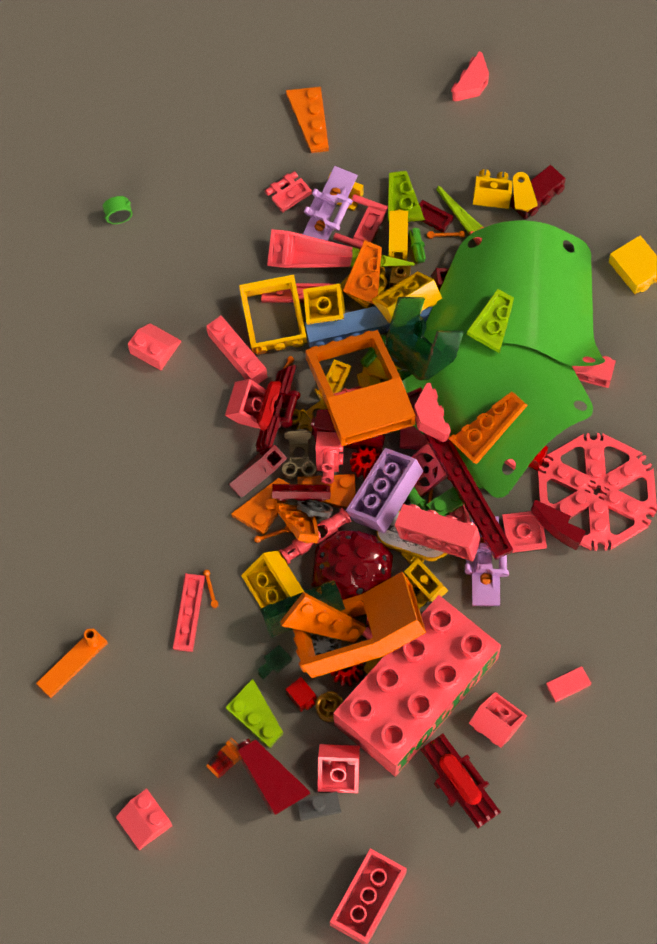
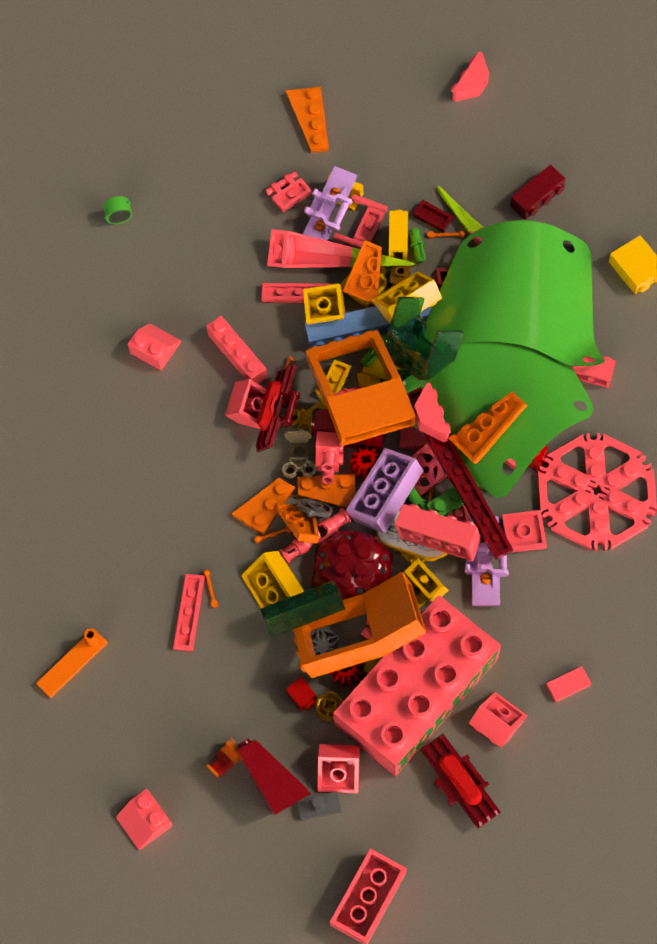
(254, 713): lime wing -> none
(257, 470): dark red slope -> none
(269, 286): yellow window -> none
(276, 660): clear green plate -> none
(300, 492): dark red plate -> none
(319, 618): orange wing -> none
(403, 196): lime wing -> none
(492, 191): yellow brick -> none
(493, 320): lime wing -> none
(523, 193): yellow piece -> none
(557, 524): dark red slope -> none

